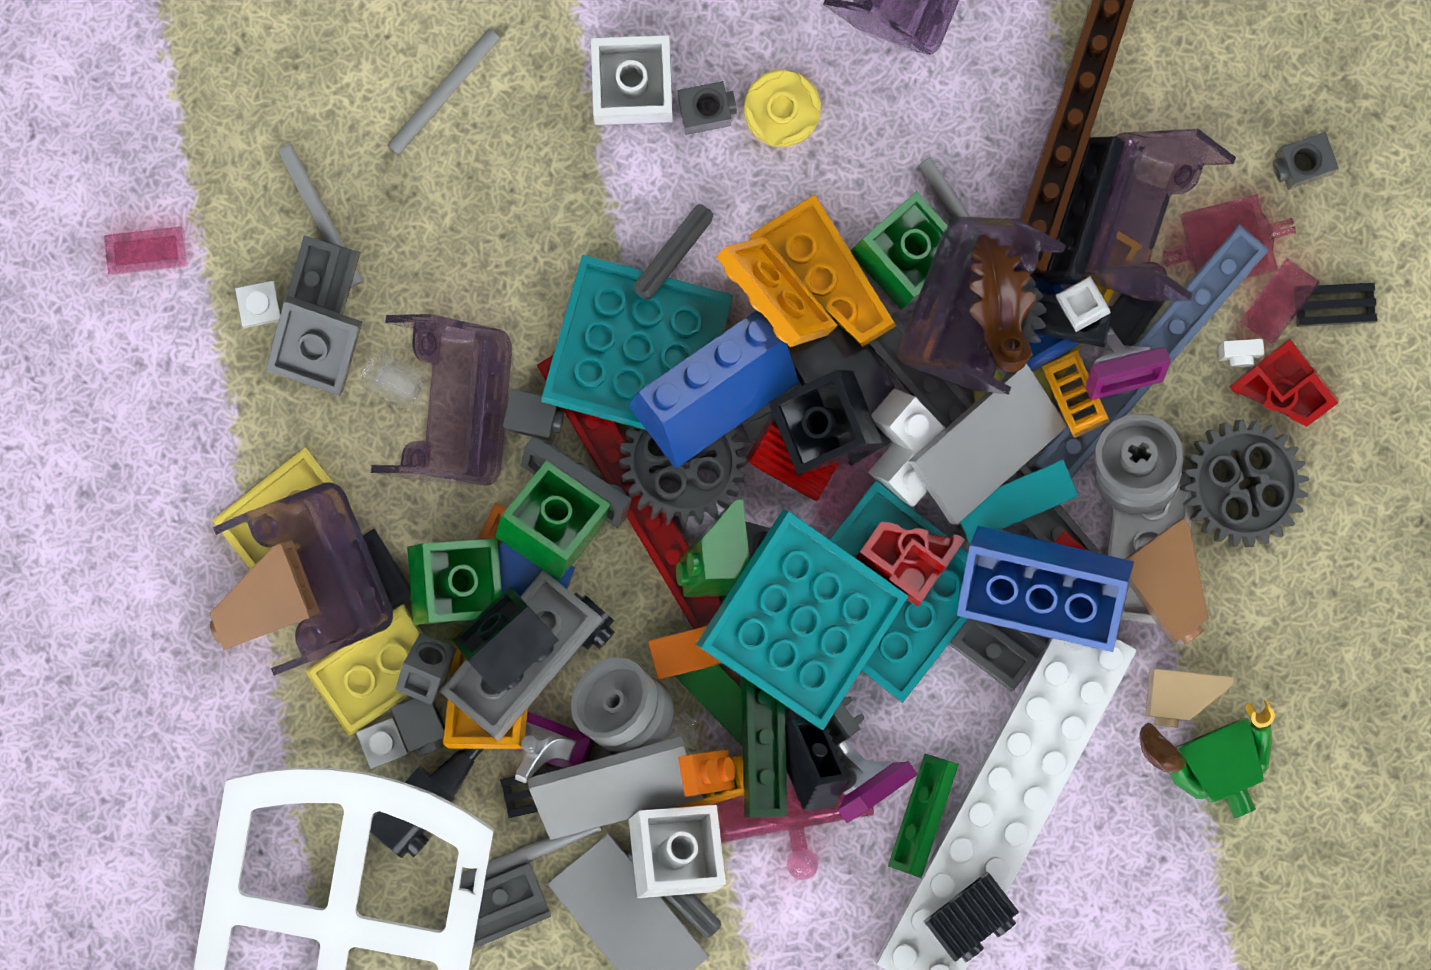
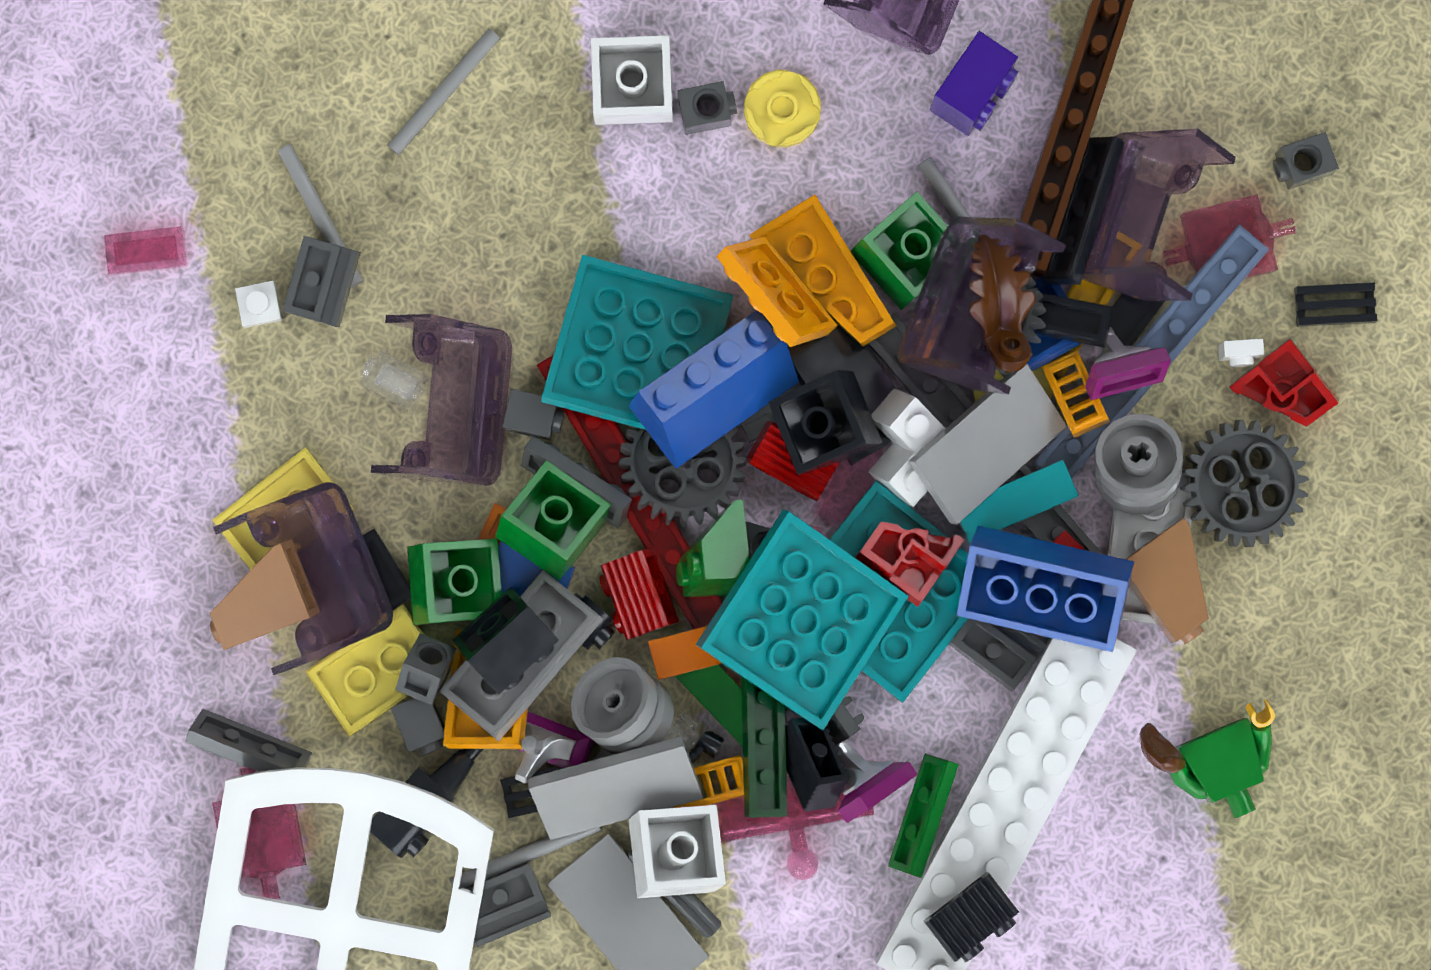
(244, 744): none -> dark grey plate
(272, 843): none -> clear pink plate
(313, 345): plate -> none
(382, 743): white plate -> none
(638, 594): none -> red brick
(673, 252): dark grey axle -> none
(707, 772): orange plate -> none
(708, 743): none -> black hand
(976, 79): none -> dark purple brick
(1083, 304): white tile -> none
(1181, 694): tan slope -> none
(1279, 301): clear pink tile -> none

